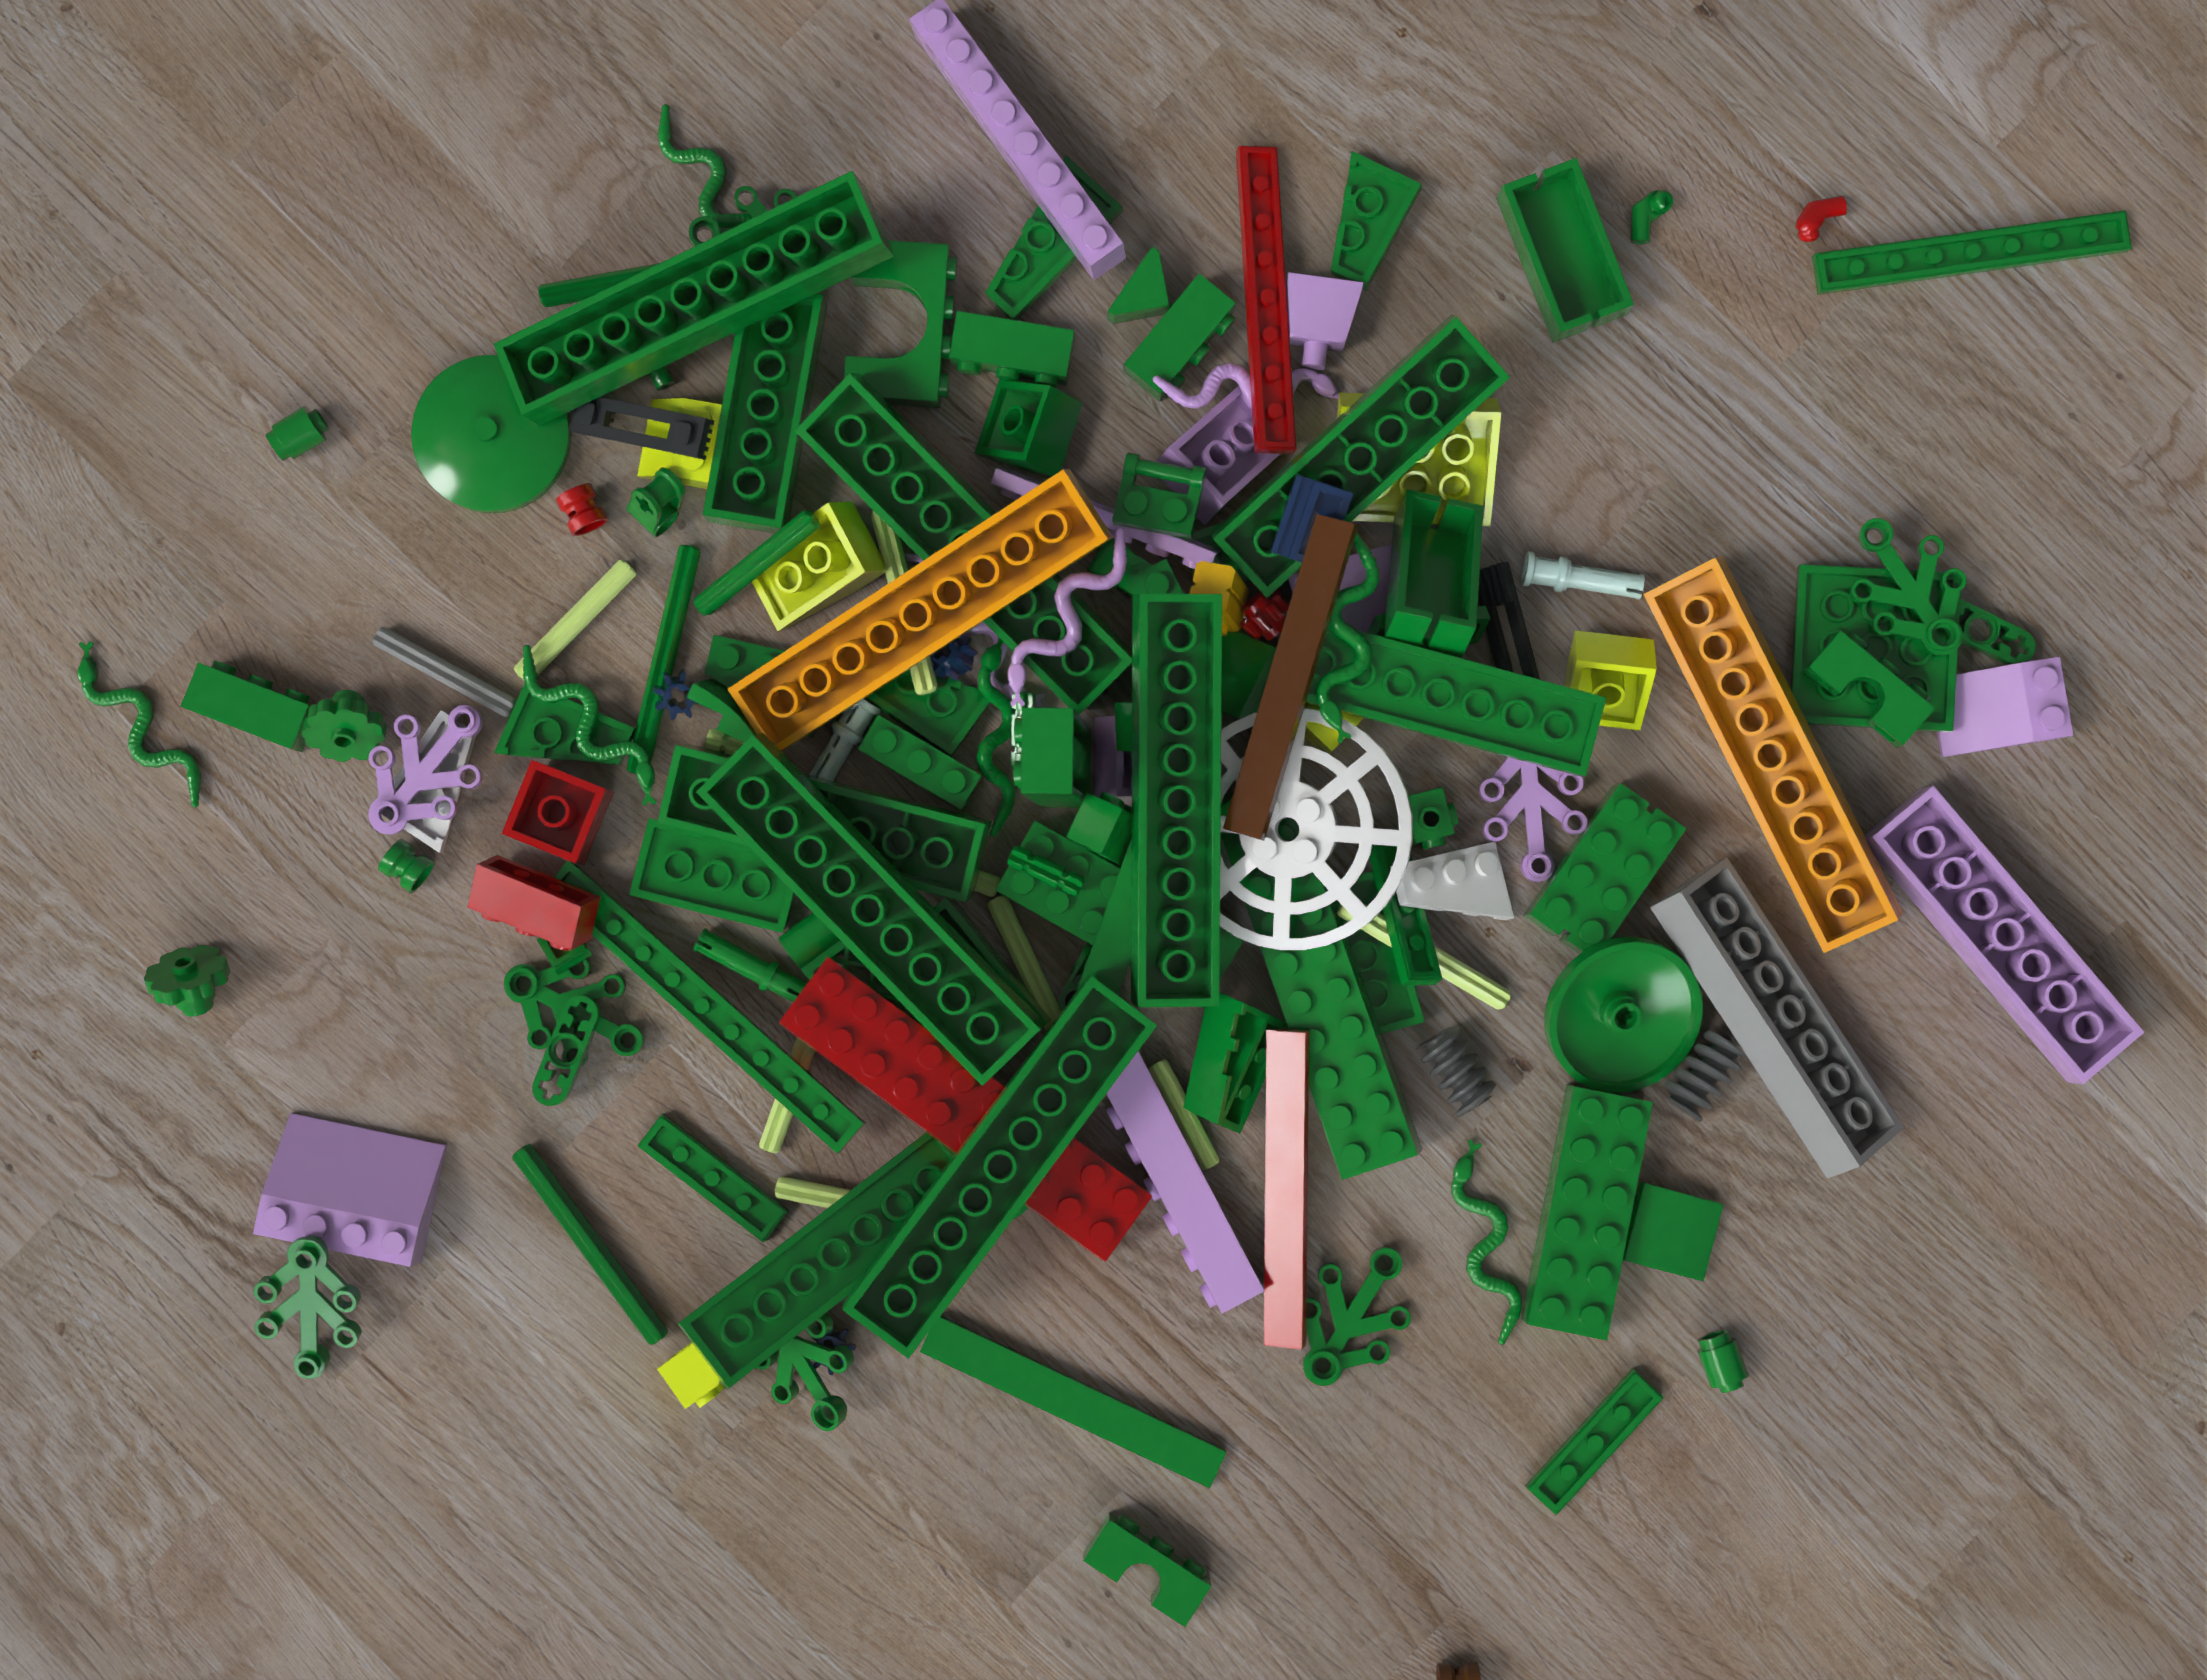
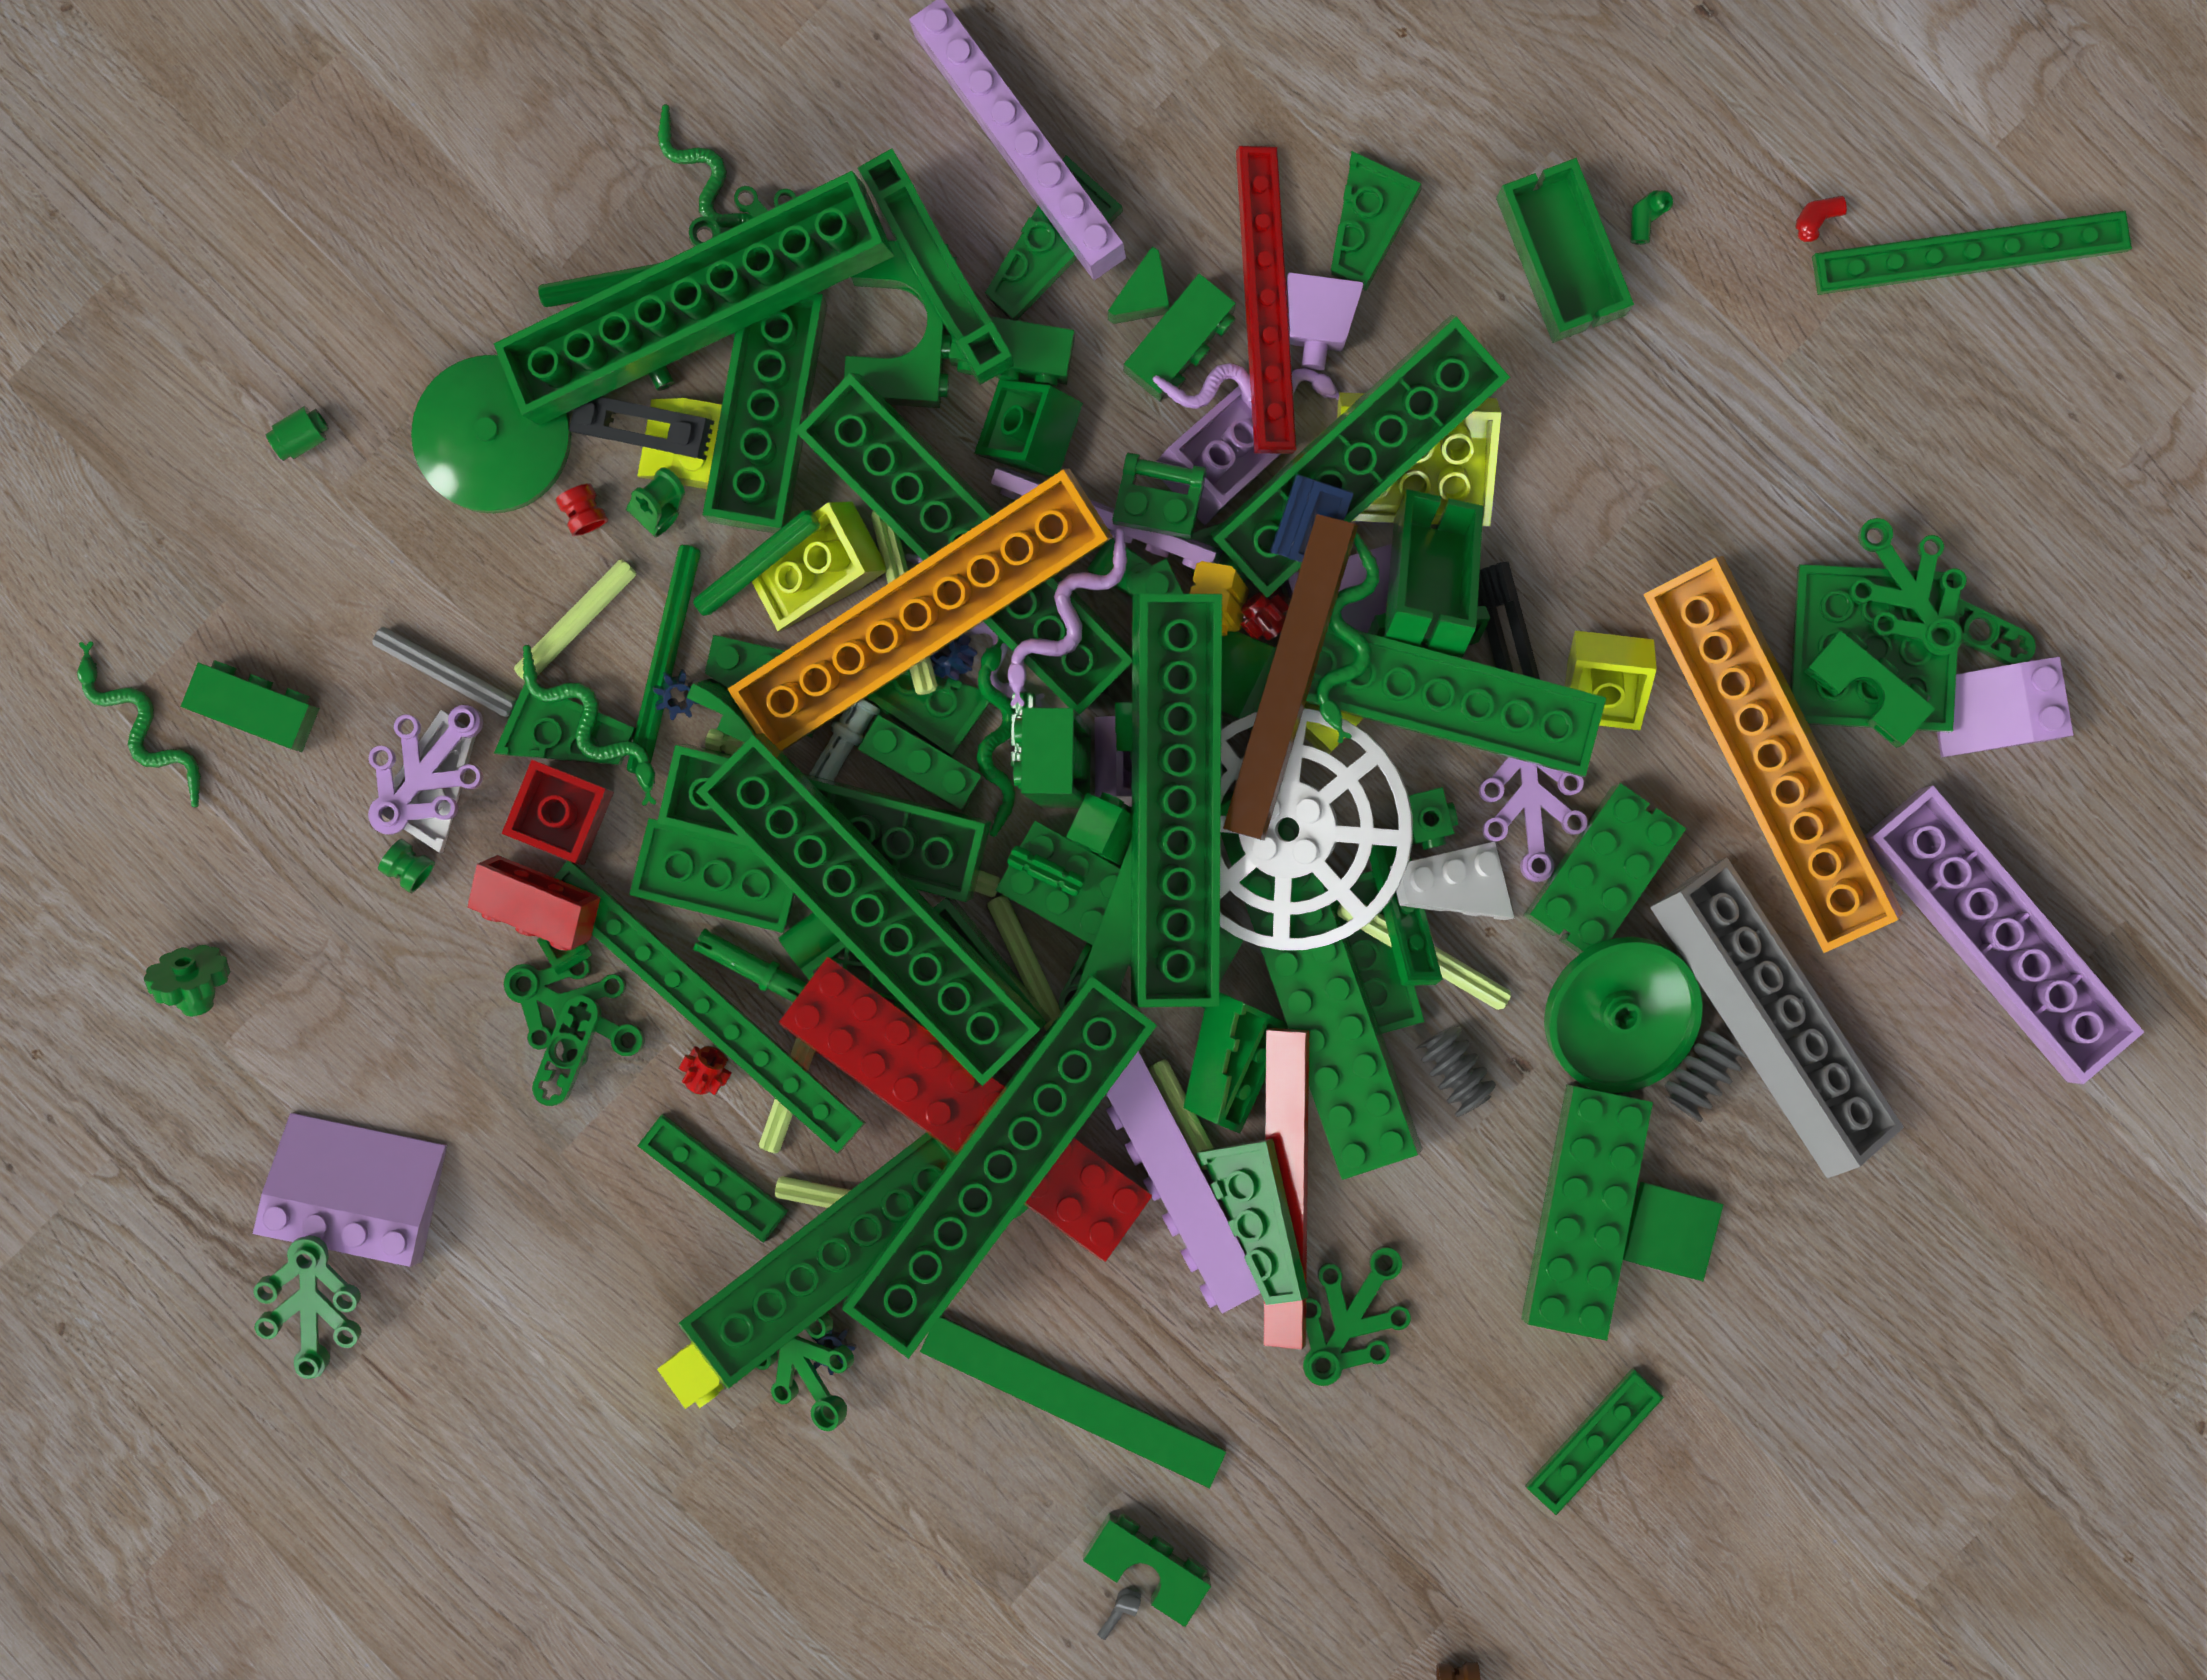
(343, 727): green plant -> none
(590, 1244): green axle -> none
(705, 1070): none -> red gear
(935, 267): none -> green arch
(1126, 1602): none -> dark grey hand
(1255, 1198): none -> wing
(1462, 1173): green animal -> none
(1563, 574): light aqua pin -> none
(1722, 1361): green brick -> none

